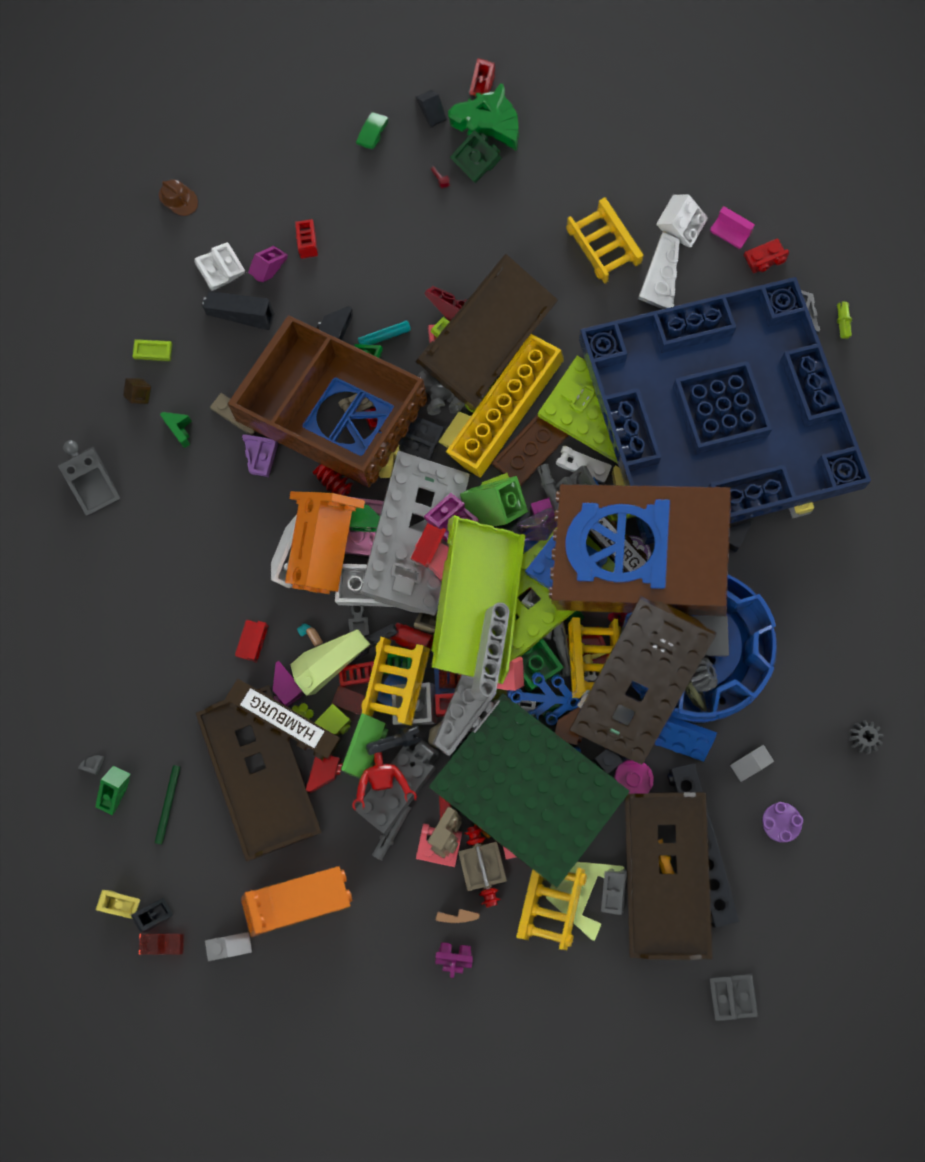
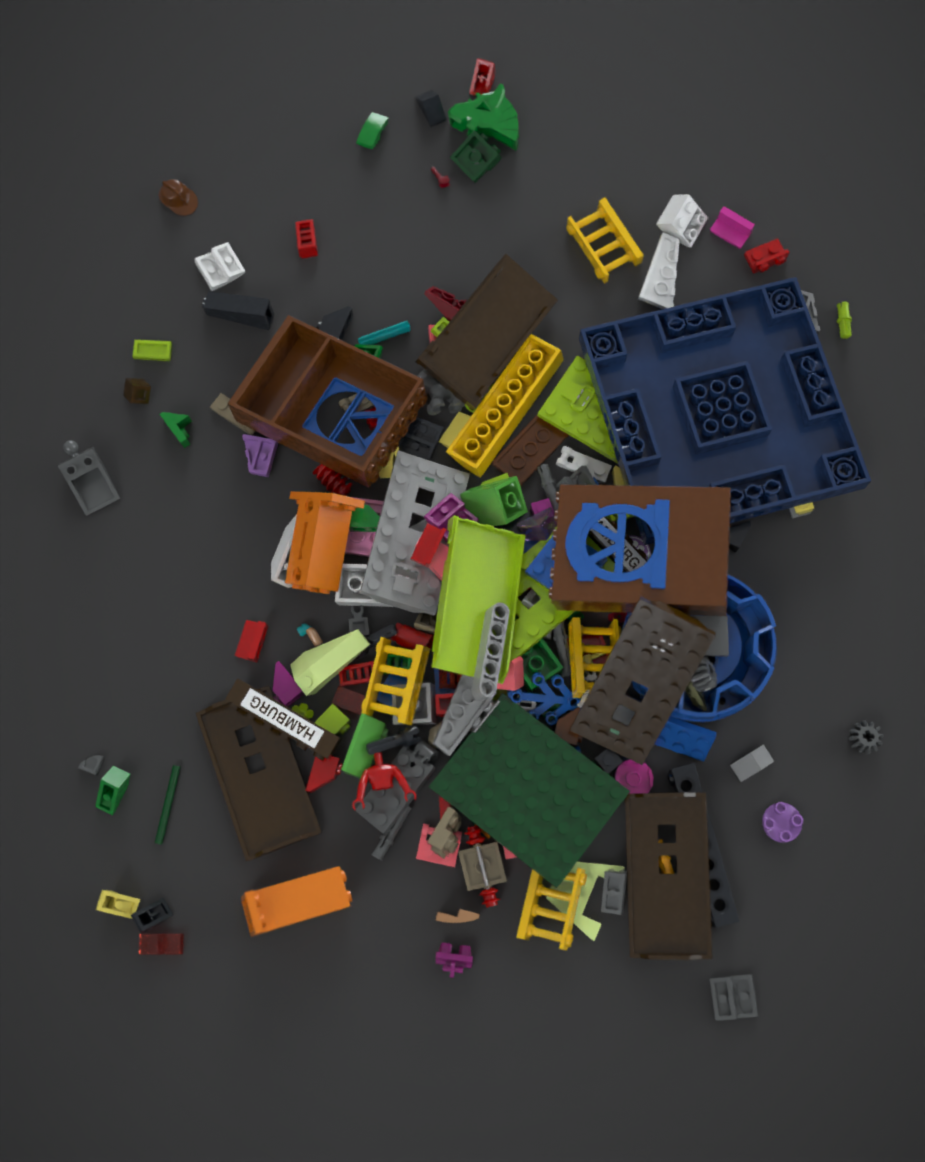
(228, 946): light grey slope -> none
(267, 263): magenta slope -> none

